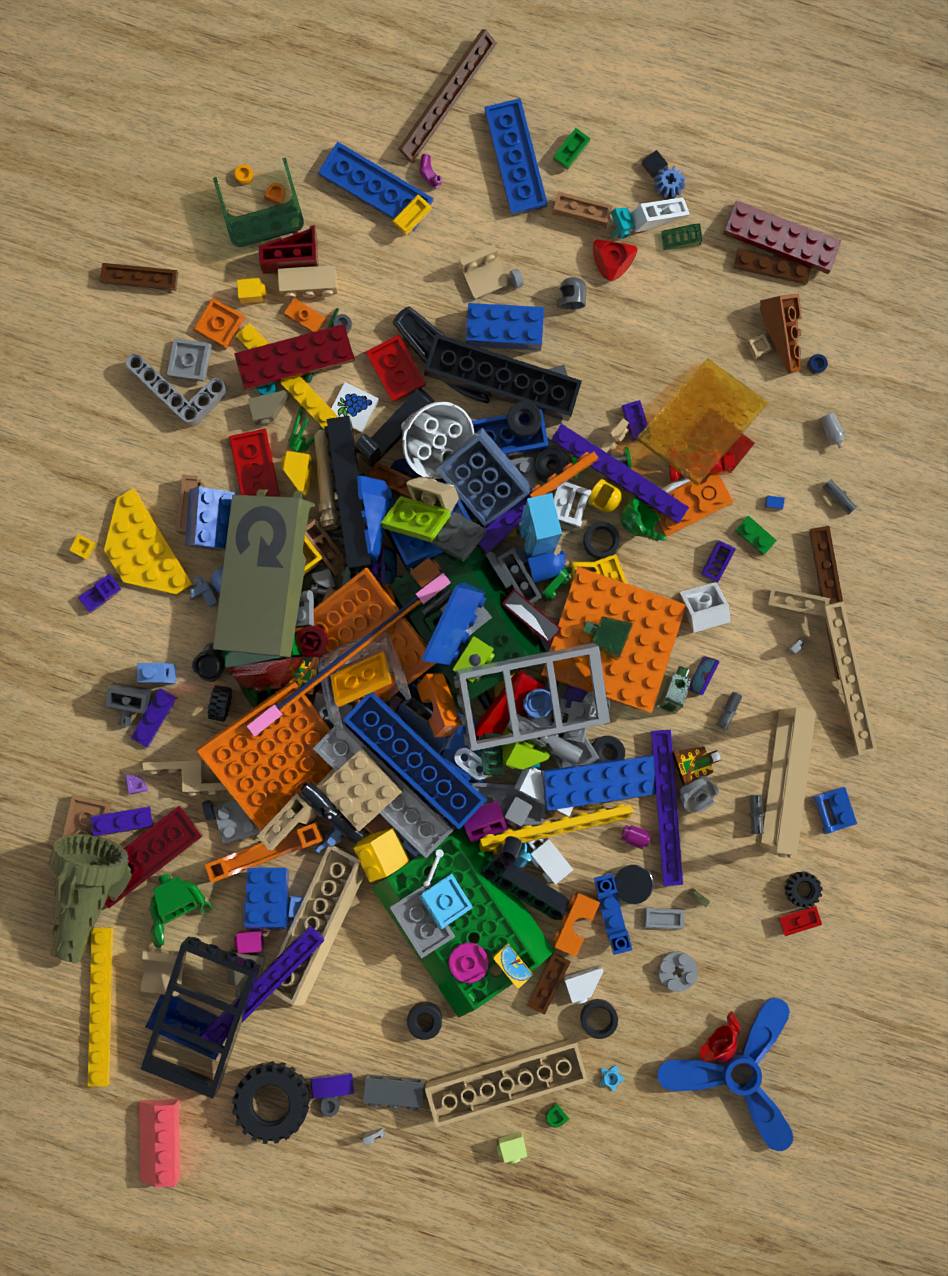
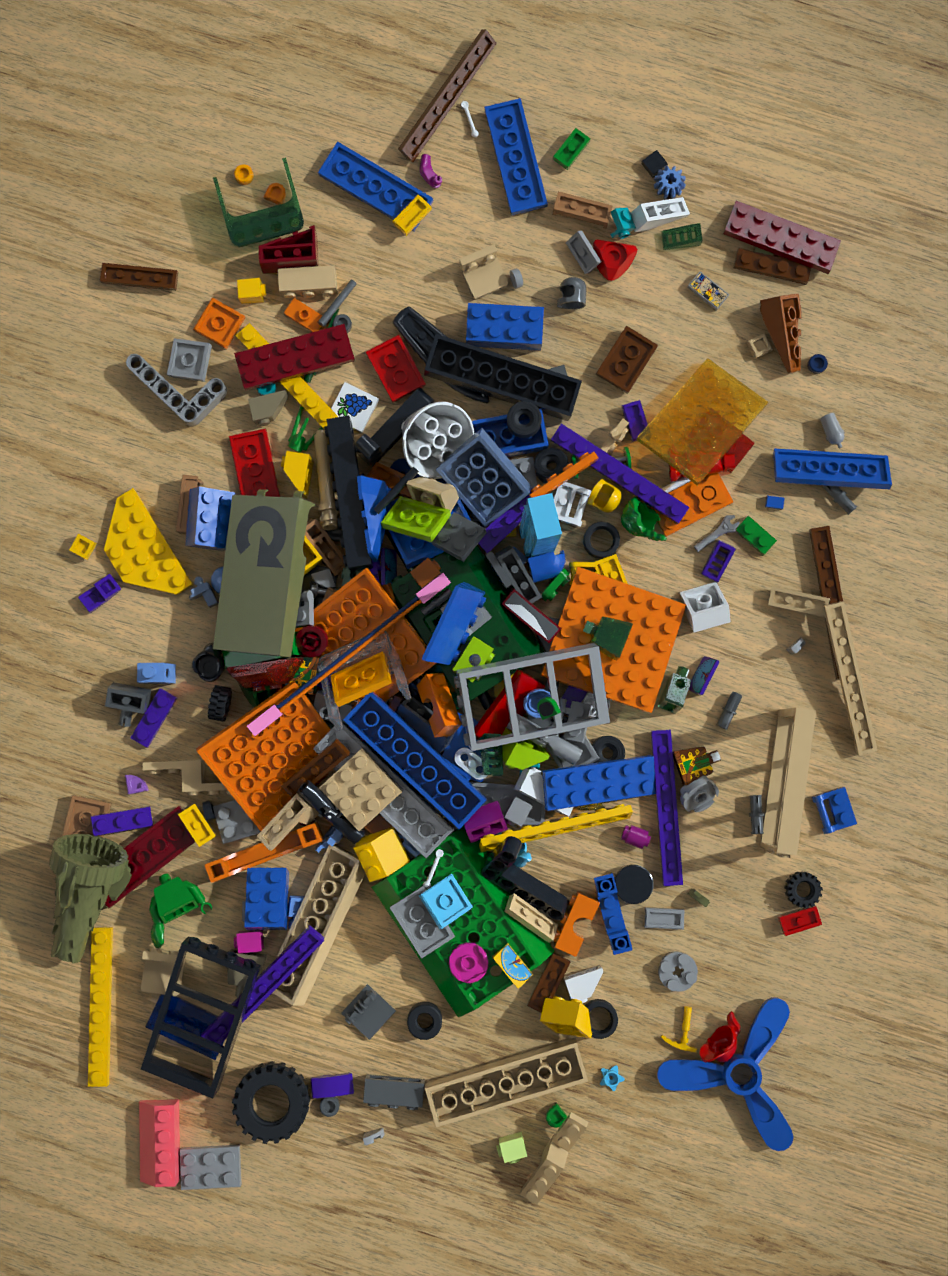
(197, 825): none -> yellow plate
(210, 1167): none -> light grey plate
(317, 767): none -> reddish brown plate
(337, 302): none -> dark grey bar
(368, 1012): none -> dark grey hinge
(395, 490): none -> black bar
(464, 105): none -> white hinge
(531, 918): none -> tan plate
(547, 707): none -> tile
(550, 860): white brick -> none
(553, 1158): none -> tan bracket
(566, 1017): none -> yellow slope
(583, 252): none -> light grey plate
(626, 359): none -> reddish brown plate
(685, 1027): none -> yellow piece
(708, 290): none -> tile
(725, 527): none -> light grey piece
(832, 468): none -> blue plate

